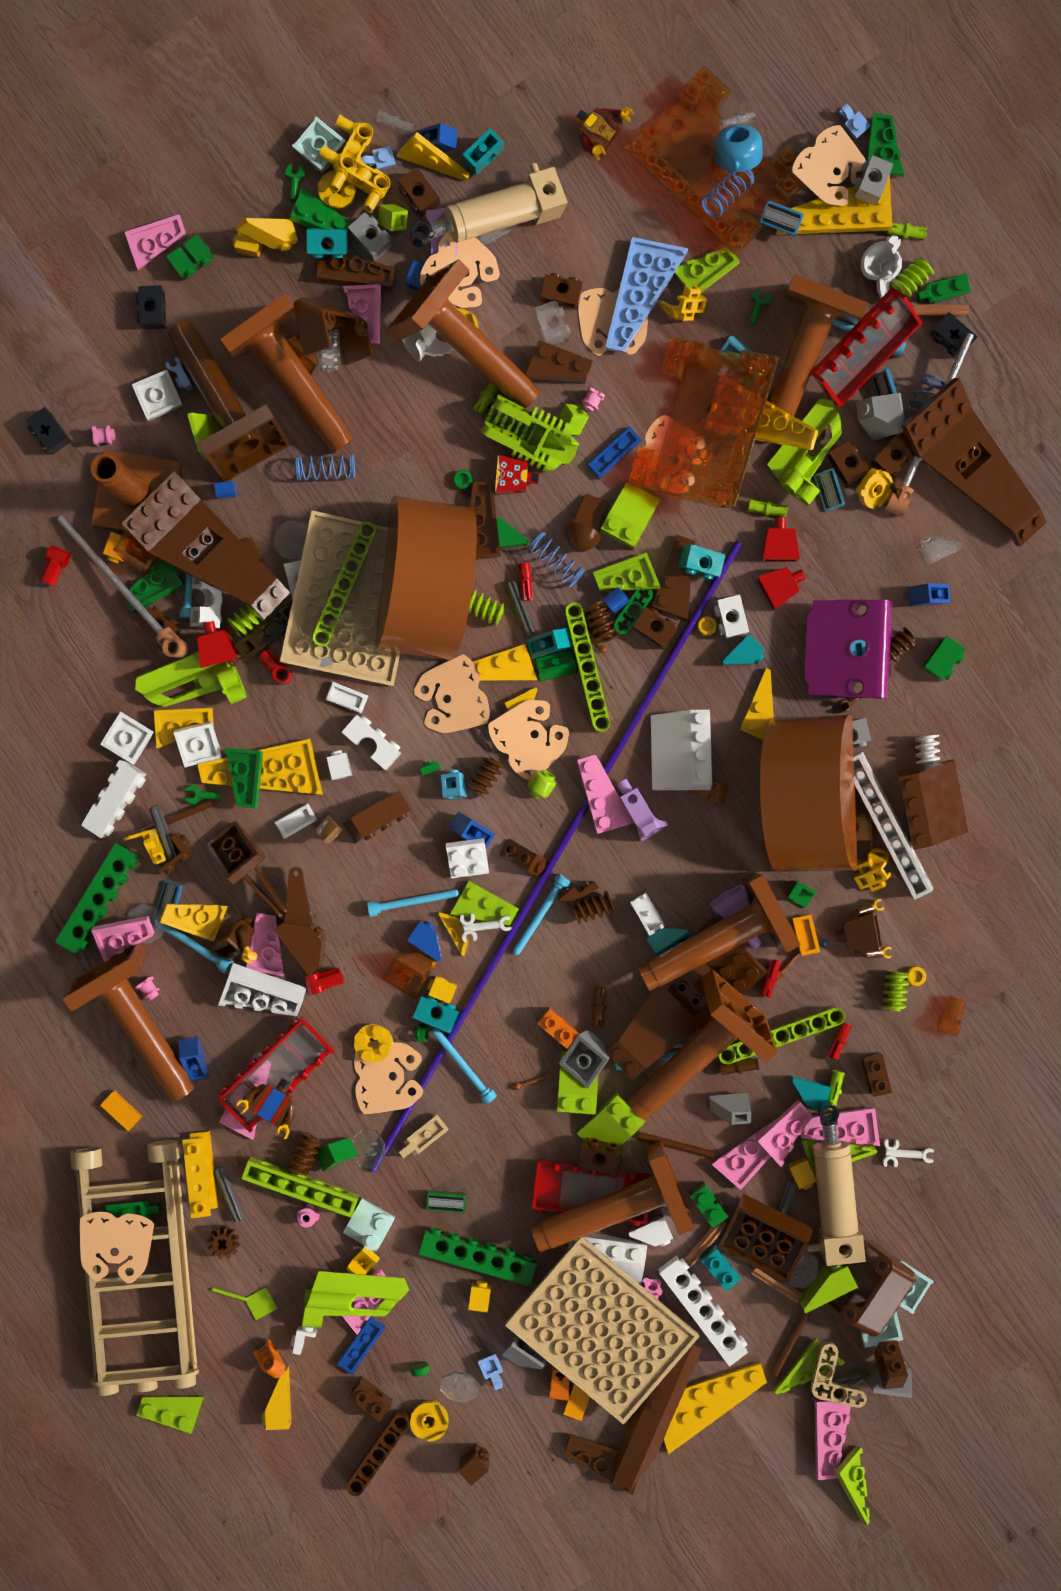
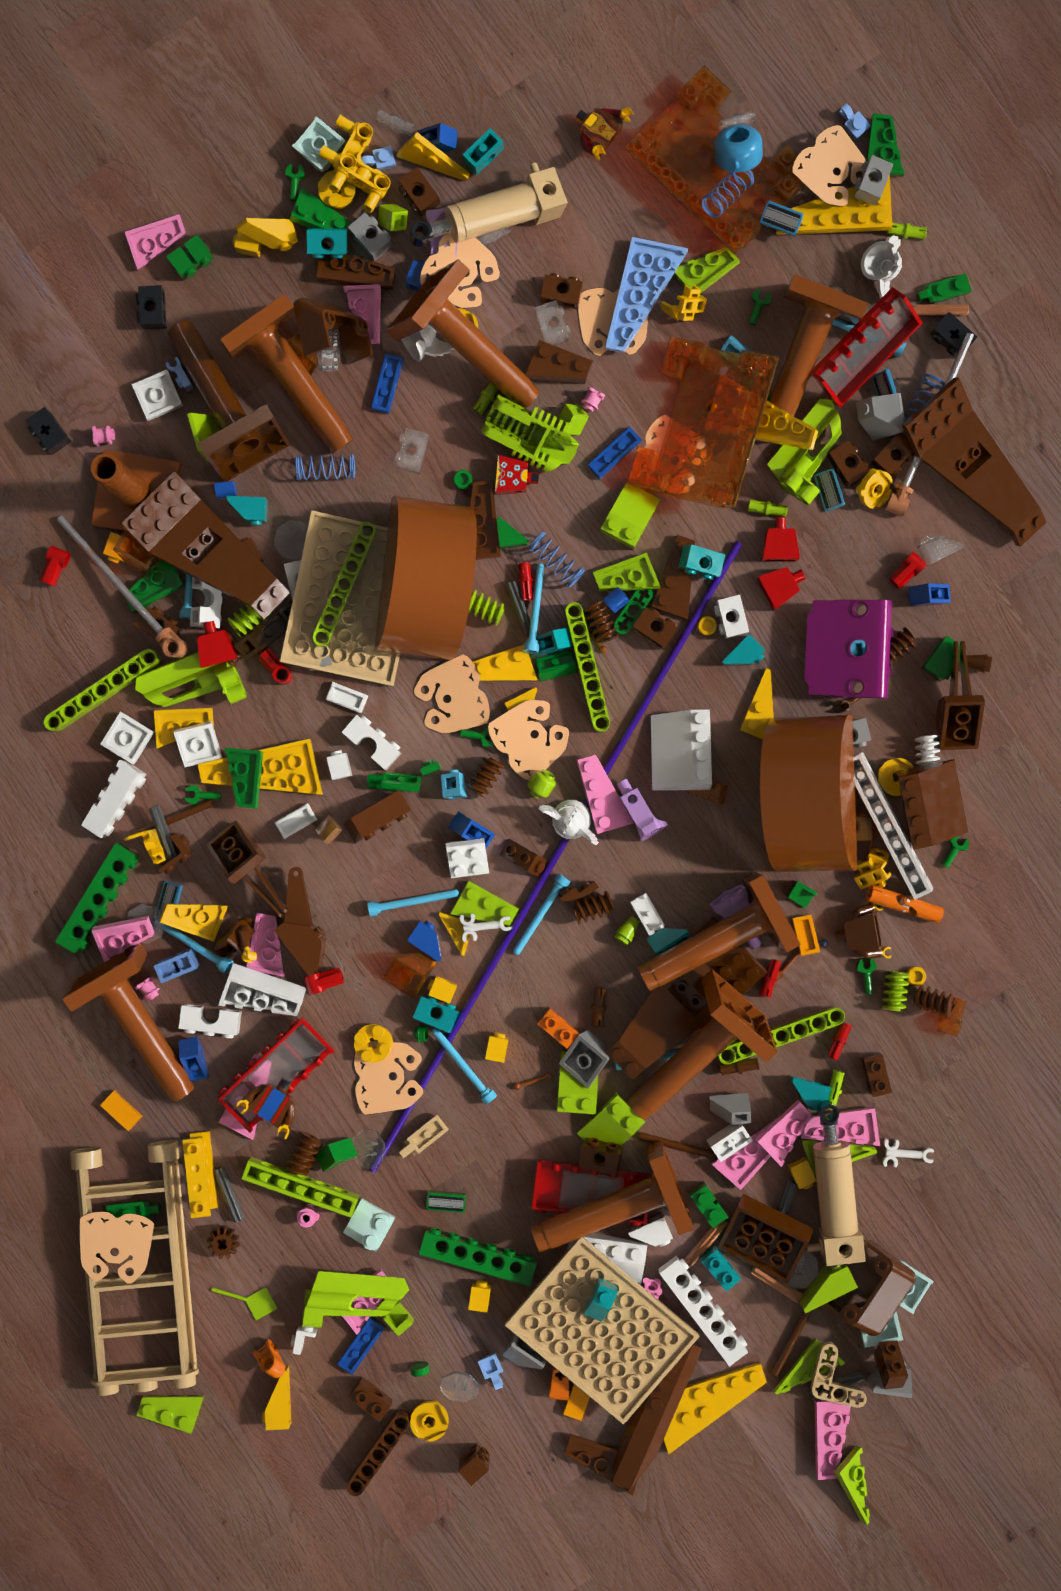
(93, 691): none -> lime beam
(176, 965): none -> medium blue brick
(193, 1020): none -> white arch
(250, 508): none -> teal slope
(362, 1262): yellow bracket -> none
(387, 383): none -> blue tile
(394, 781): none -> green hinge
(399, 1319): none -> lime panel
(415, 439): none -> clear brick
(477, 735): none -> green bar
(497, 1047): none -> yellow brick
(531, 645): none -> medium azure piece
(571, 820): none -> white helmet
(583, 532): reddish brown piece -> none
(601, 1299): none -> teal slope
(627, 931): none -> lime cone
(729, 1141): none -> white hinge
(867, 974): none -> green bar
(885, 775): none -> yellow plate
(907, 905): none -> orange piece
(910, 567): none -> red piece
(912, 276): lime piece -> none
(933, 1001): none -> reddish brown piece
(954, 850): none -> green bar
(959, 716): none -> reddish brown slope
(979, 662): none -> reddish brown cone

